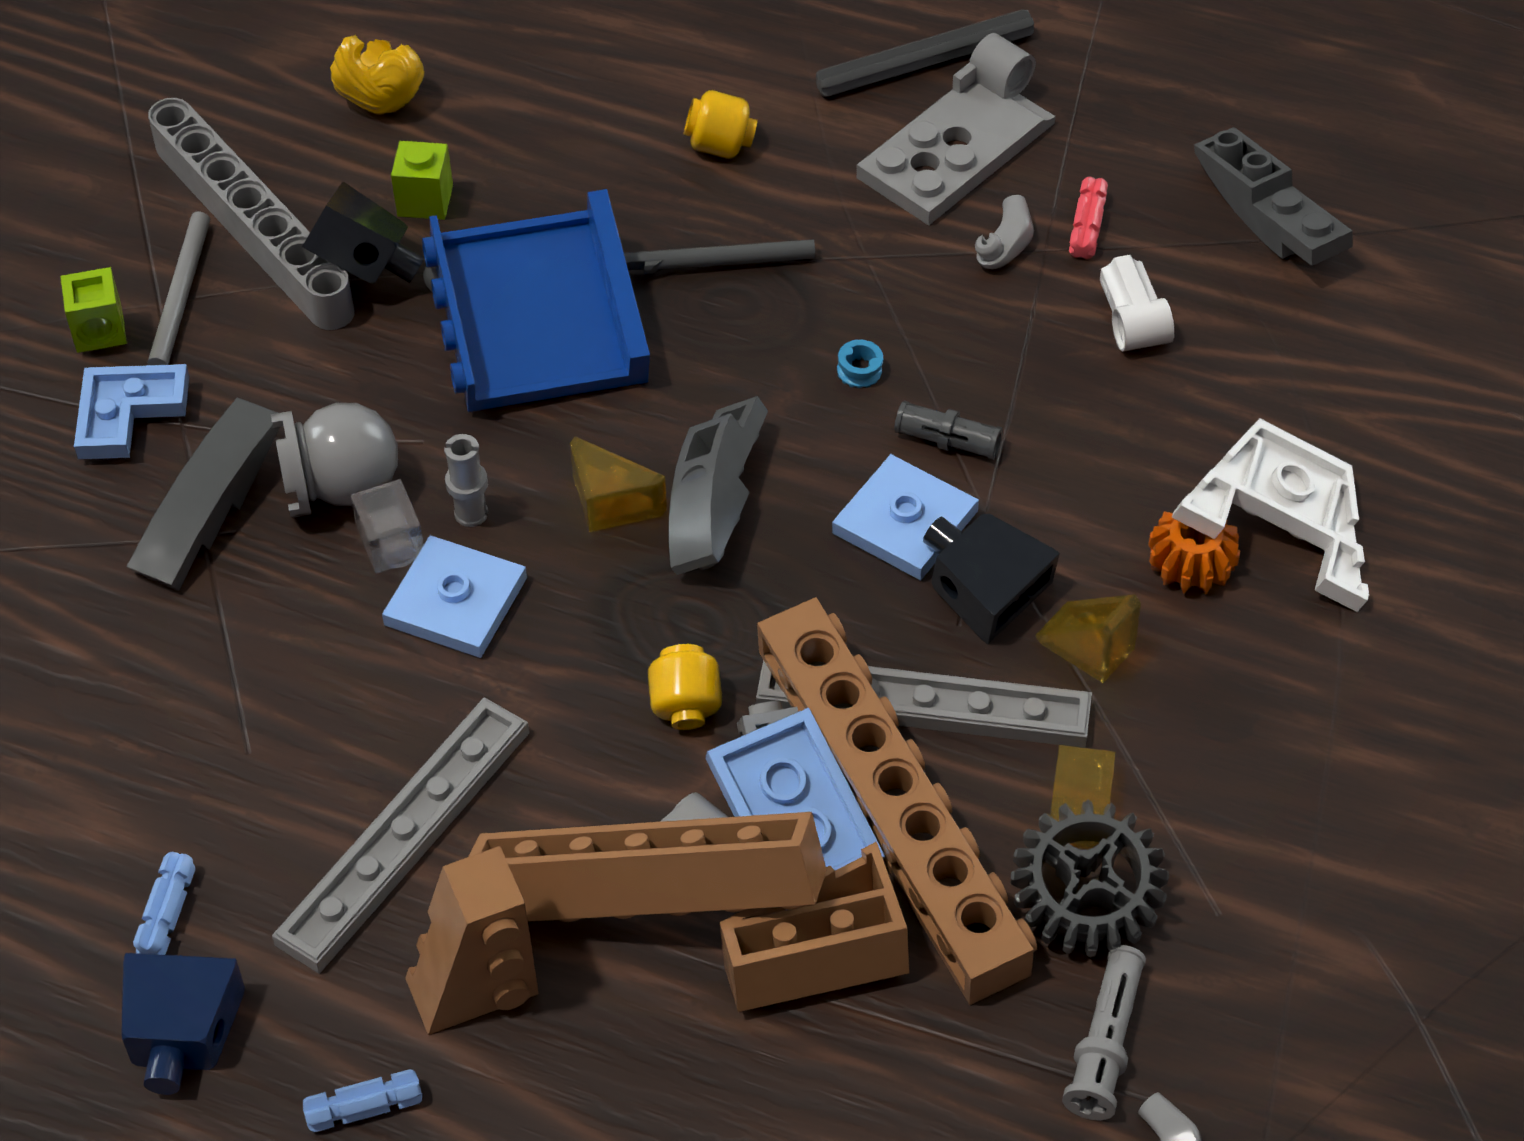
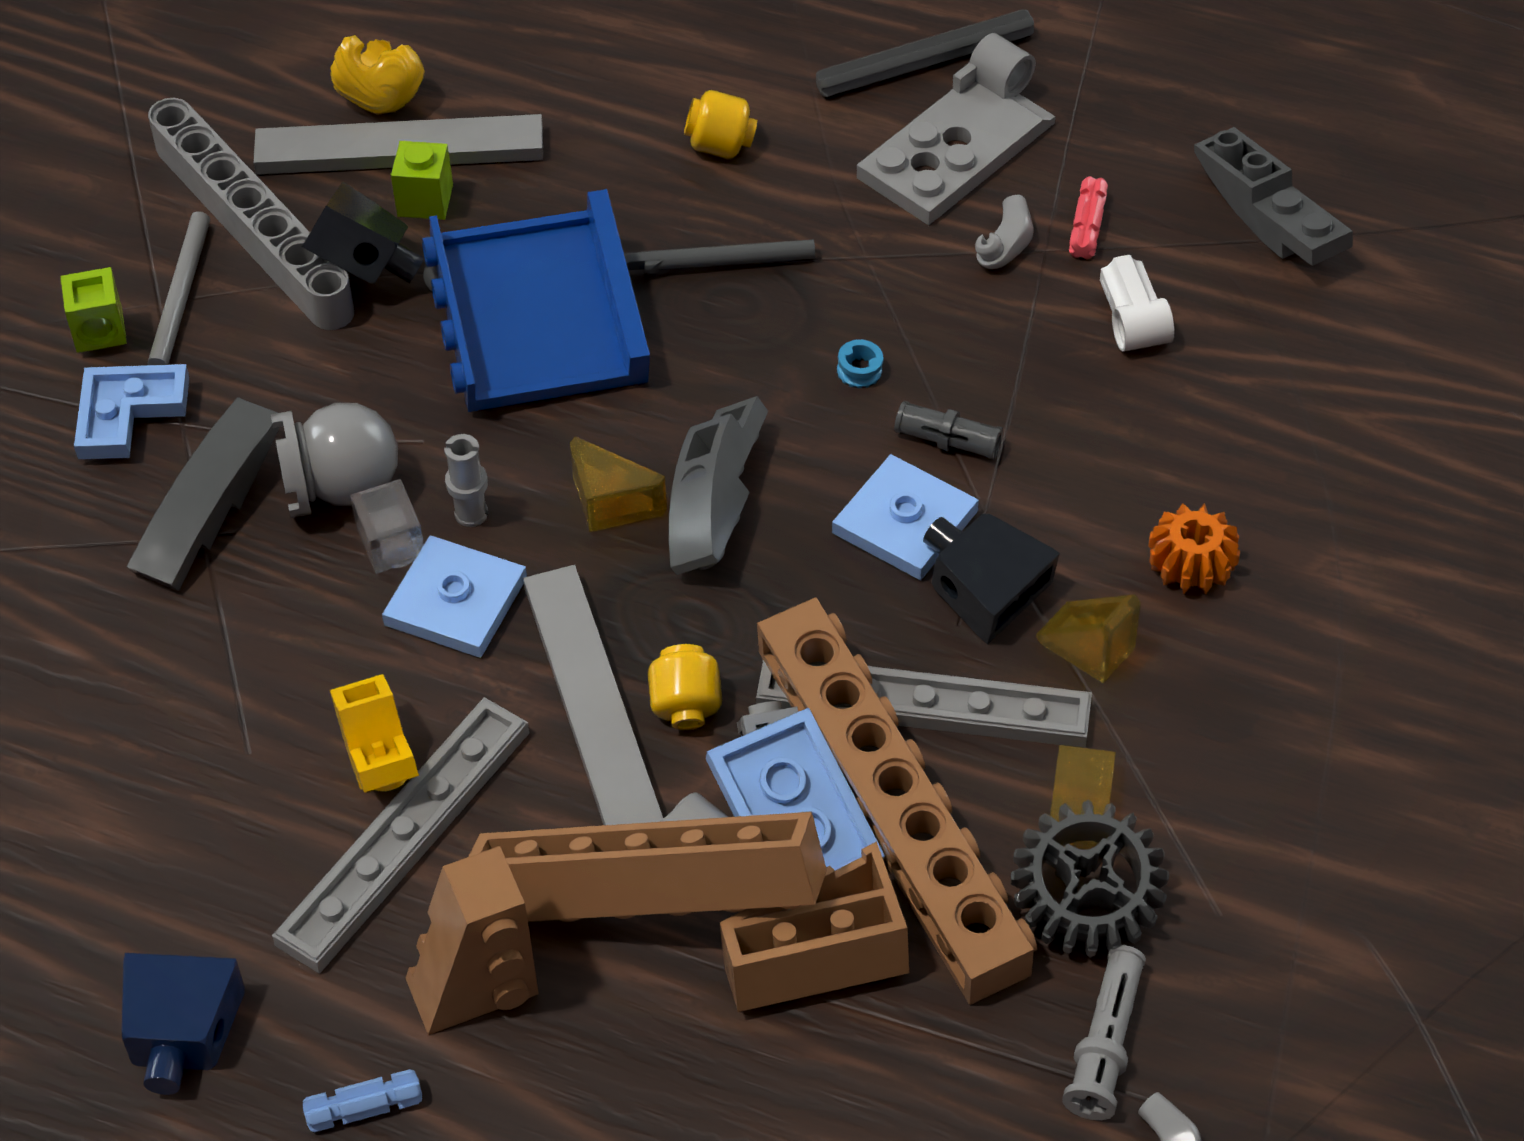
(164, 904): light blue axle -> none
(373, 734): none -> yellow brick
(377, 143): none -> light grey tile
(591, 698): none -> light grey tile
(1293, 489): white wing -> none

